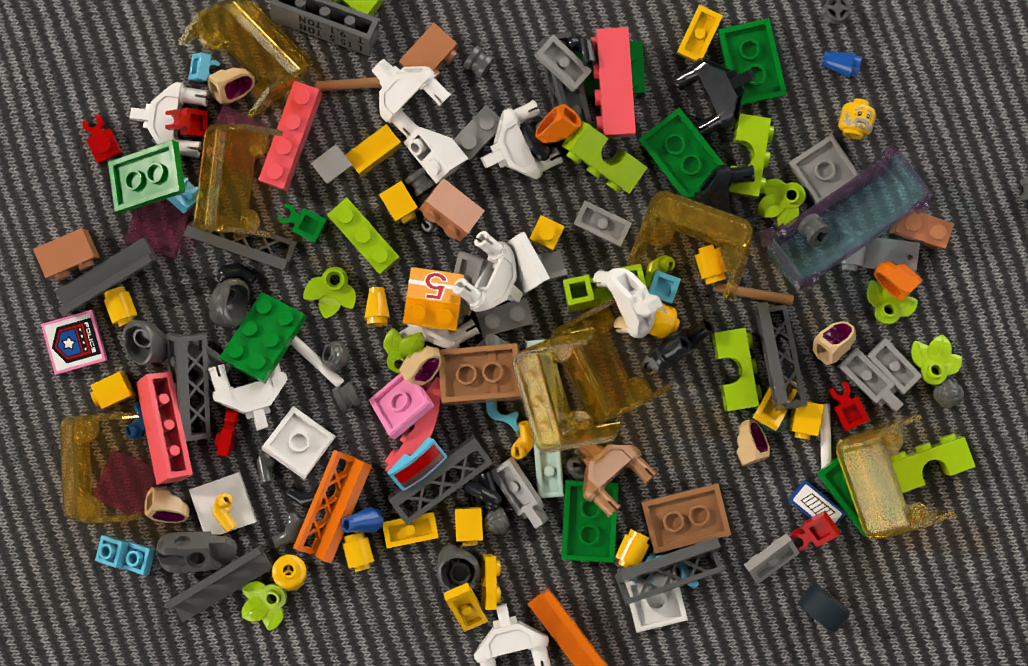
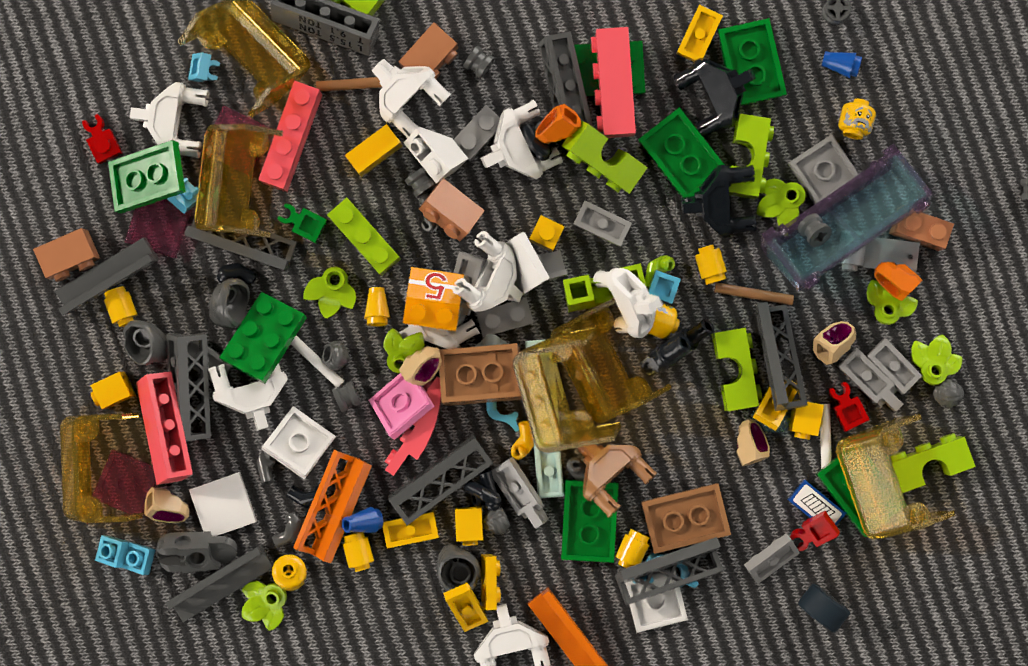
(74, 342): tile -> none
(137, 427): blue arm -> none
(189, 121): red plate -> none
(222, 510): yellow arm -> none
(225, 440): red plate -> none
(230, 84): tan rock -> none
(332, 164): light grey panel -> none
(399, 203): yellow brick -> none
(414, 468): slope -> none
(562, 63): light grey plate -> none
(585, 47): black arm -> none
(676, 213): clear yellow windscreen -> none

